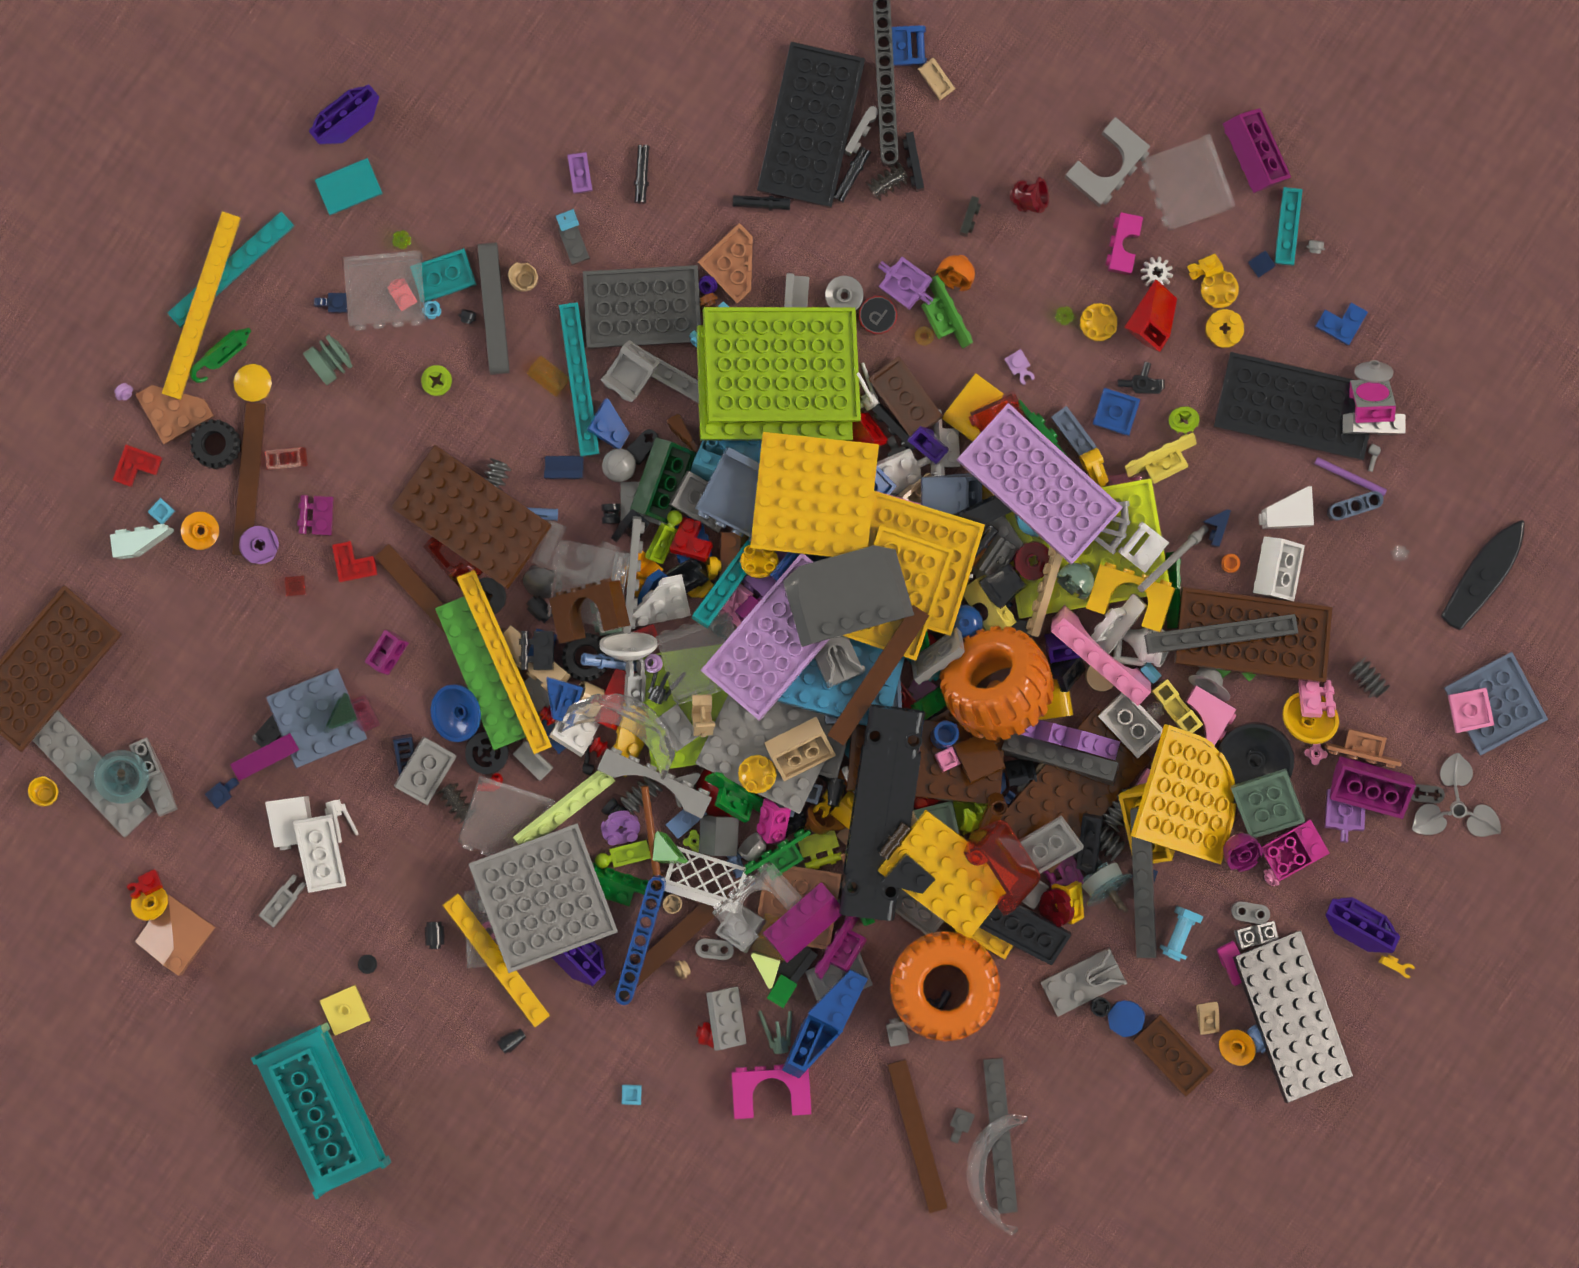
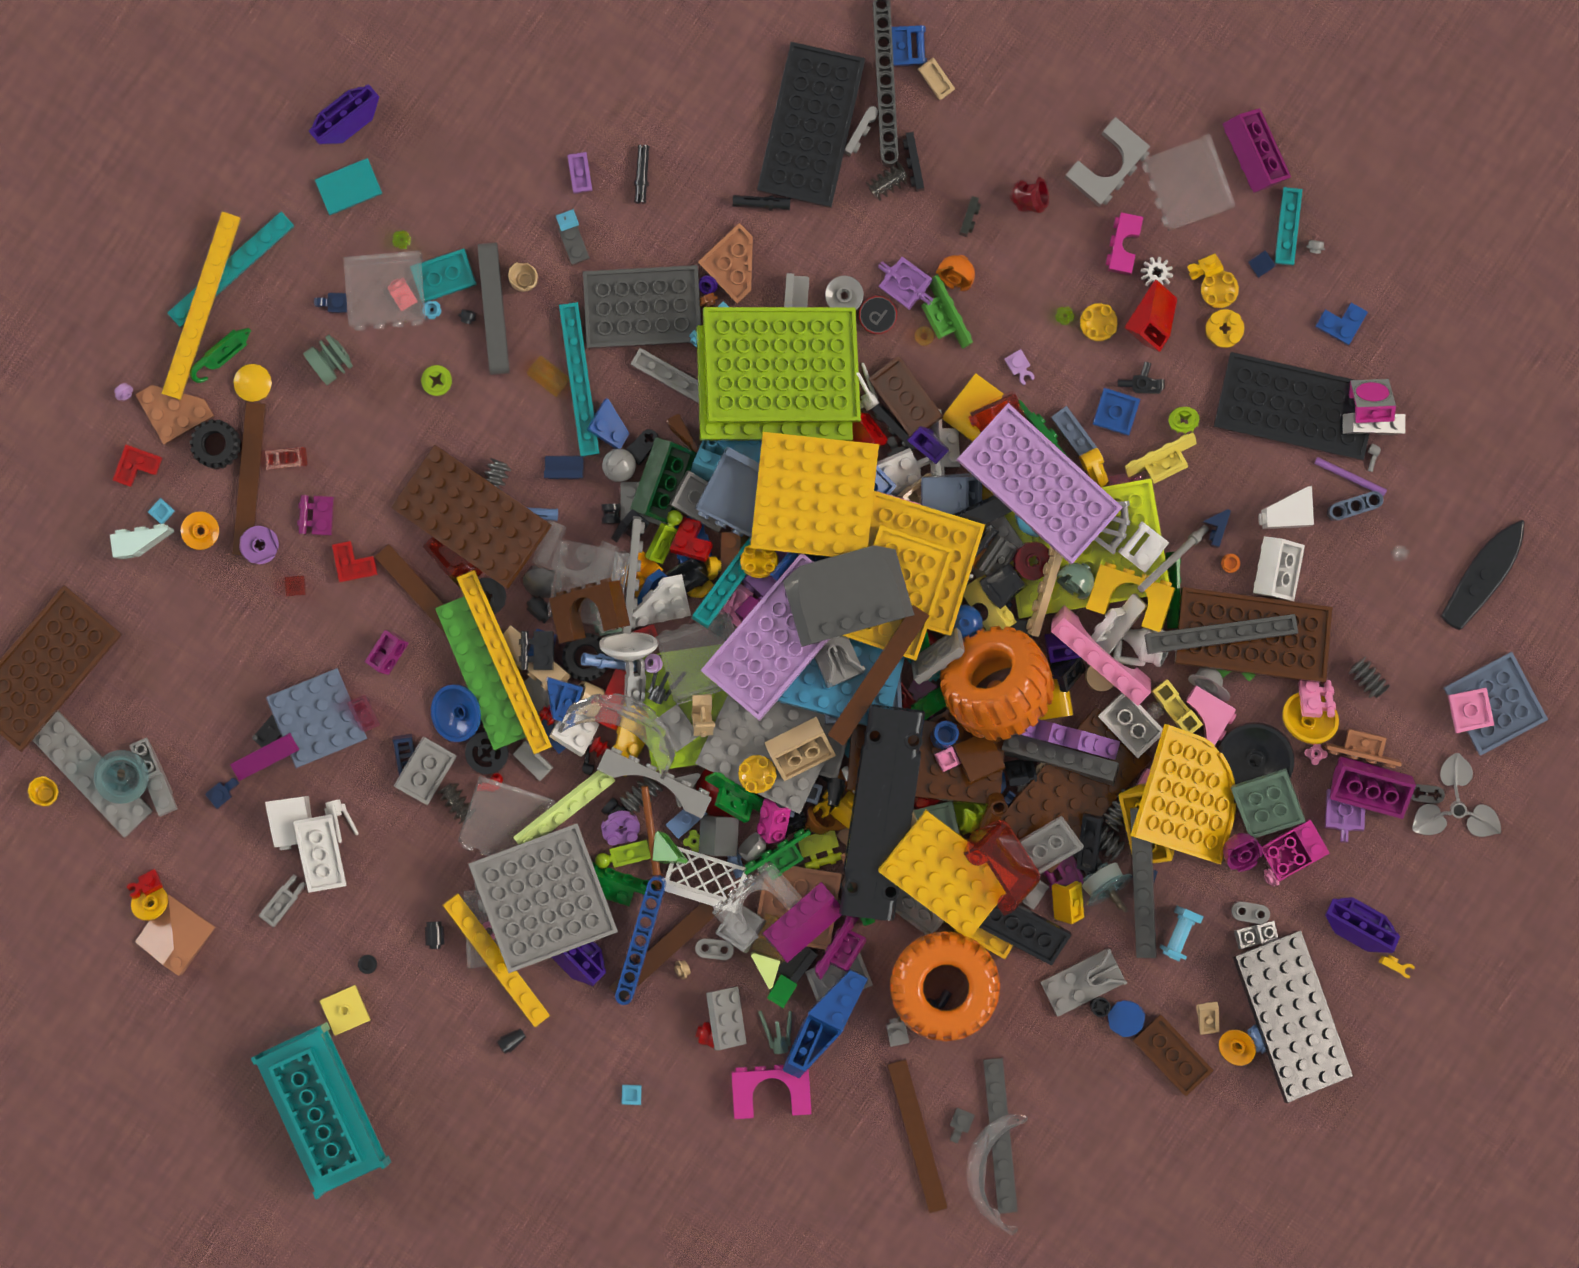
(342, 714): clear green slope -> none
(630, 371): light grey panel -> none
(672, 903): tan wheel -> none
(851, 175): black pin -> none
(894, 841): dark brown pin -> none
(908, 875): black wing -> none
(1048, 908): dark red plate -> none
(1150, 672): medium azure tile -> none
(1226, 955): dark pink slope -> none
(1374, 371): light grey dish -> none

